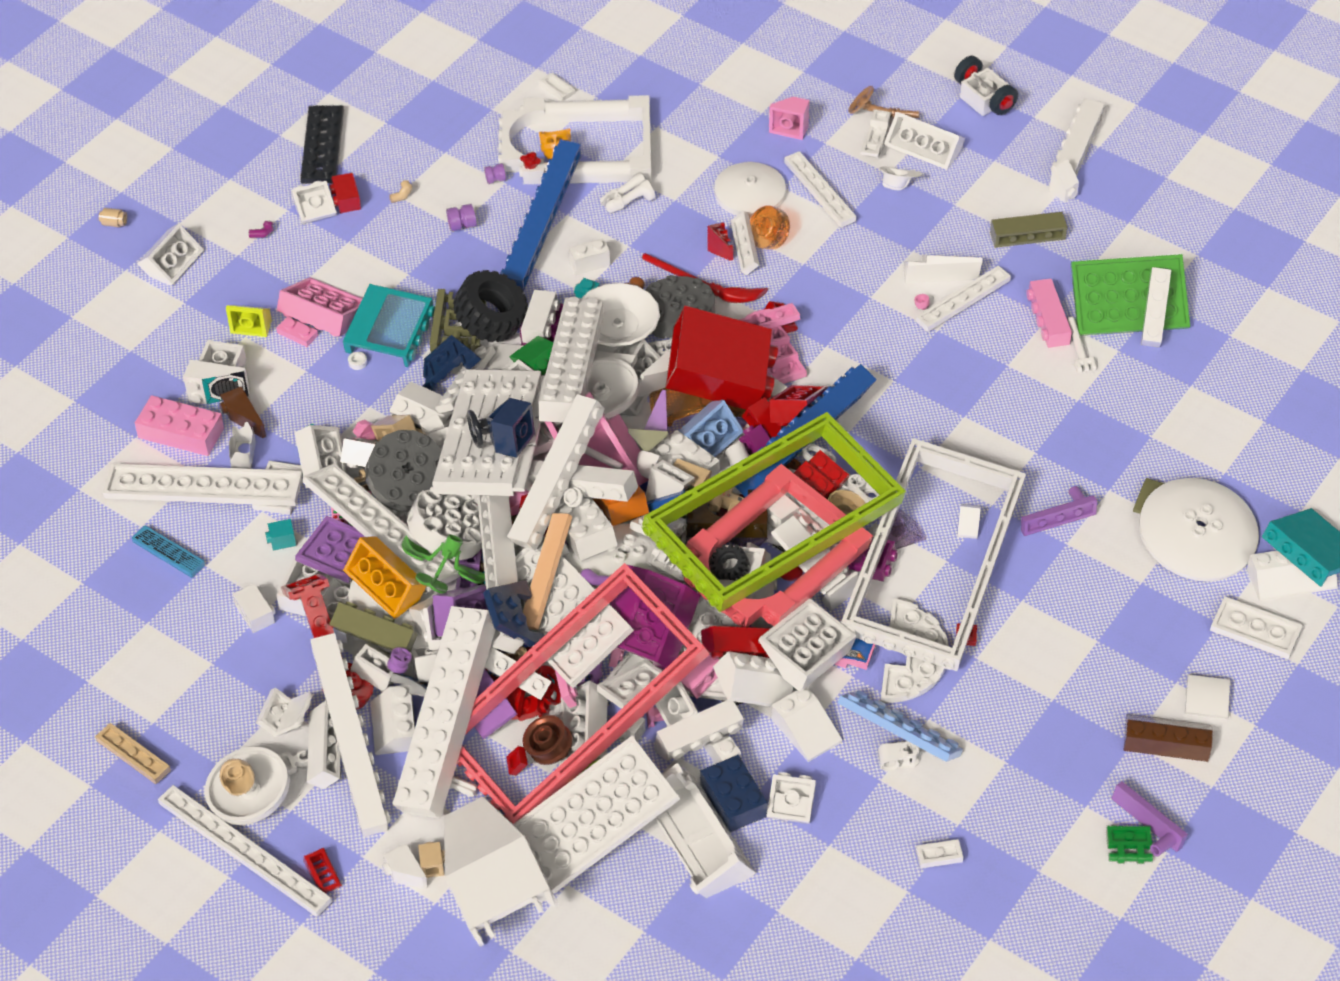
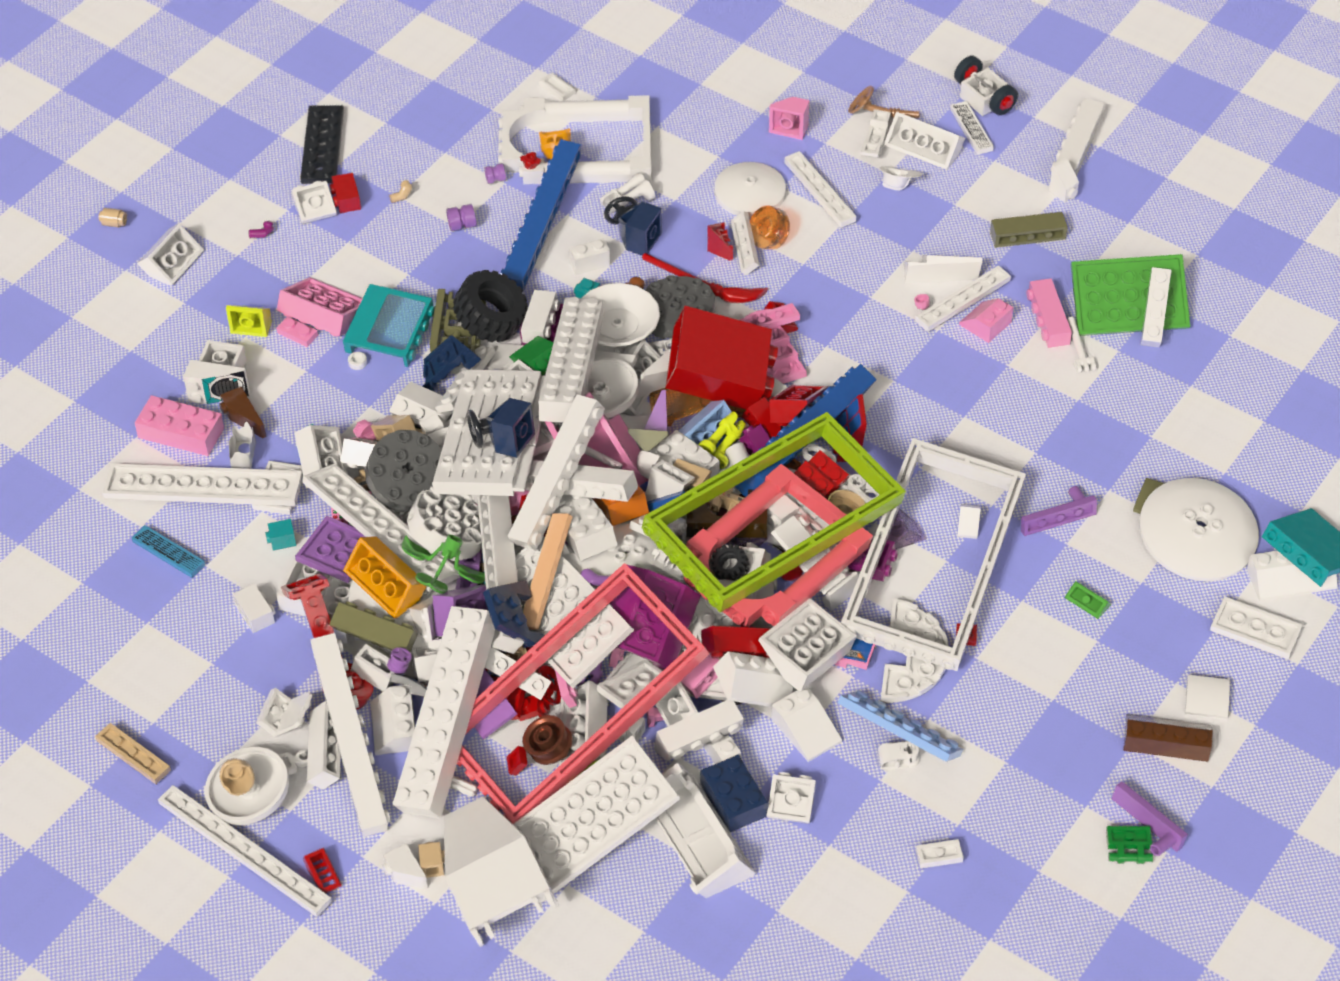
(573, 497): white plate -> none
(638, 223): none -> dark blue piece
(732, 432): none -> neon yellow piece
(854, 422): none -> slope
(971, 127): none -> white tile
(988, 319): none -> bright pink slope
(1087, 600): none -> bright green slope

